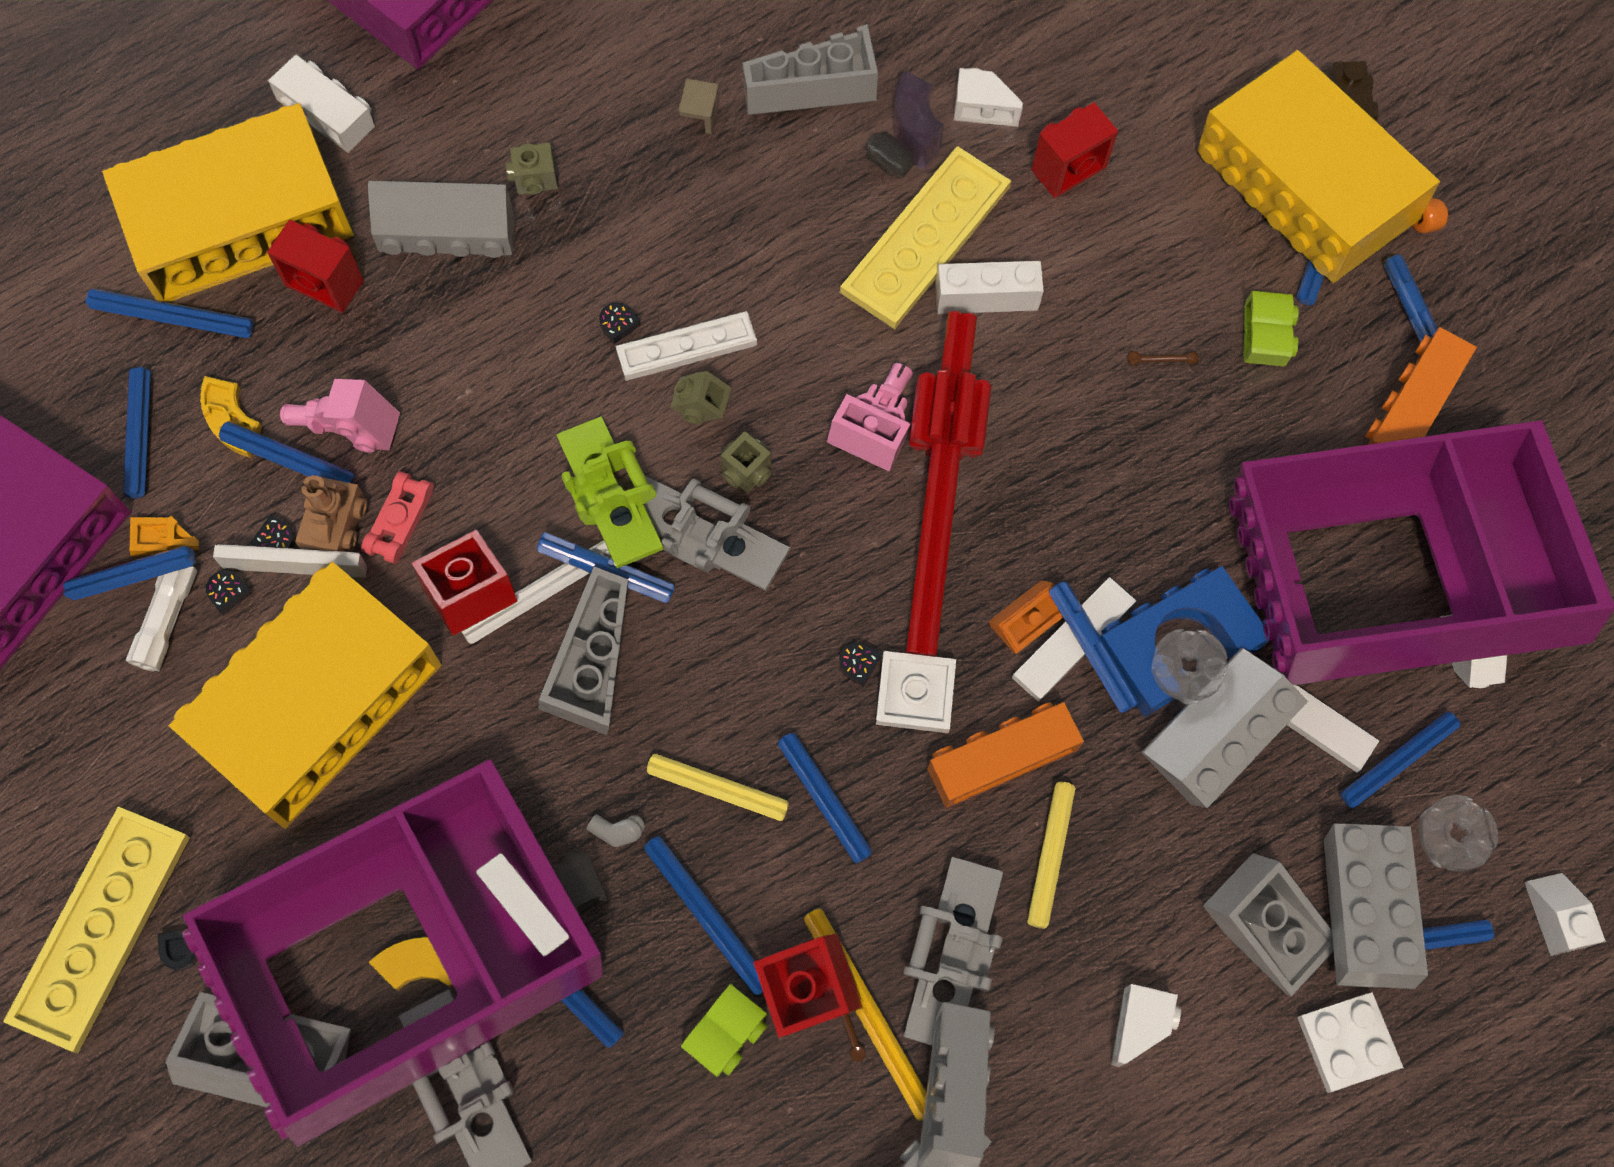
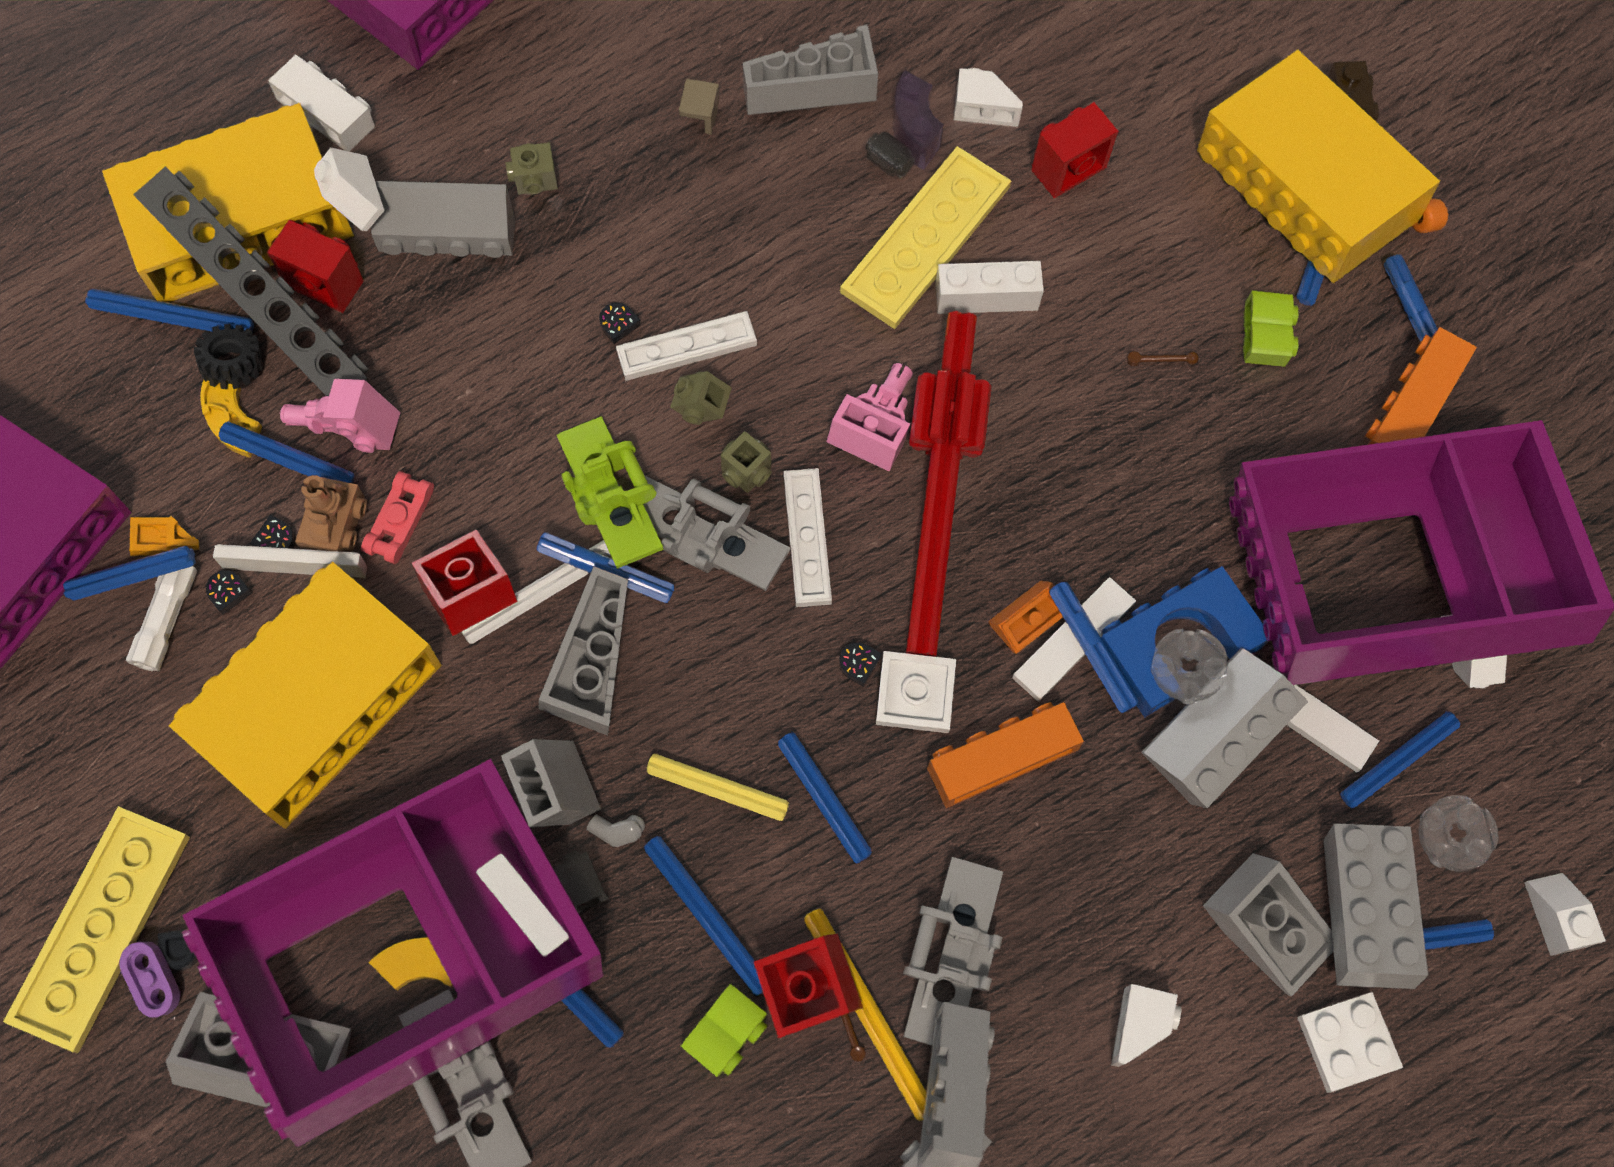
(136, 433): blue axle -> none
(148, 981): none -> medium lavender plate
(159, 198): none -> dark grey brick
(225, 342): none -> black tyre
(349, 186): none -> white slope
(550, 782): none -> light grey brick
(807, 538): none -> white tile
(1051, 855): light yellow axle -> none

